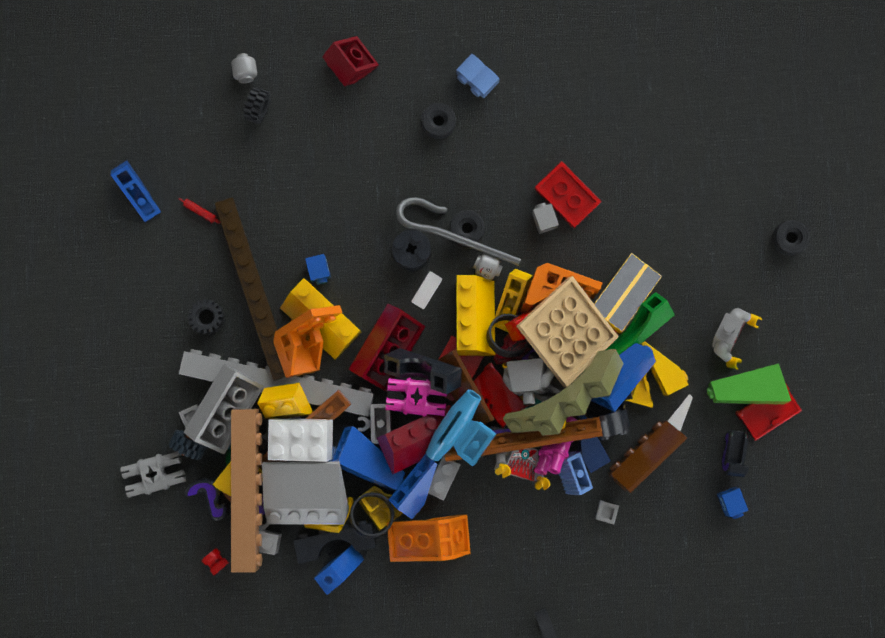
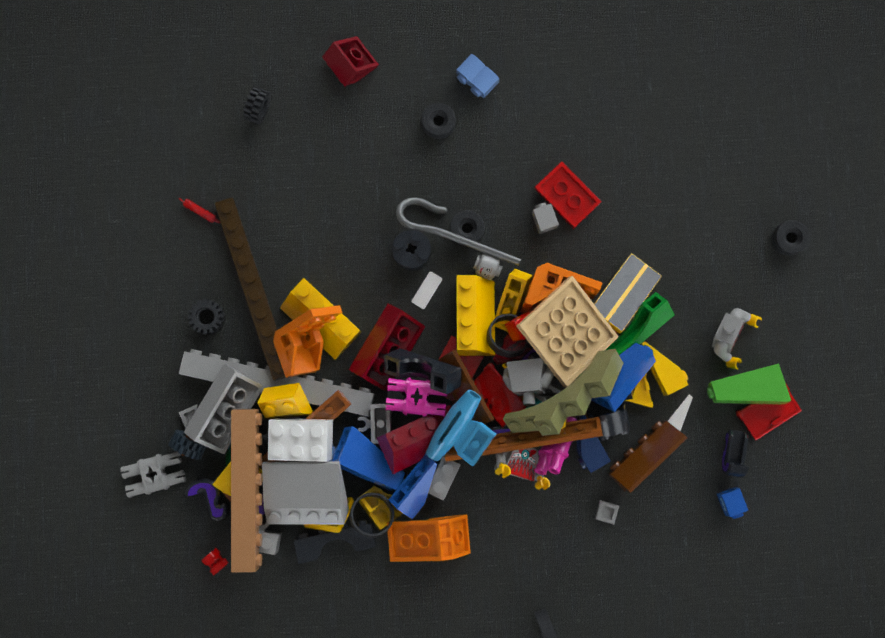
(135, 191): blue slope -> none
(244, 68): light grey head -> none
(318, 269): blue brick -> none
(338, 569): blue slope -> none
(575, 475): medium blue brick -> none

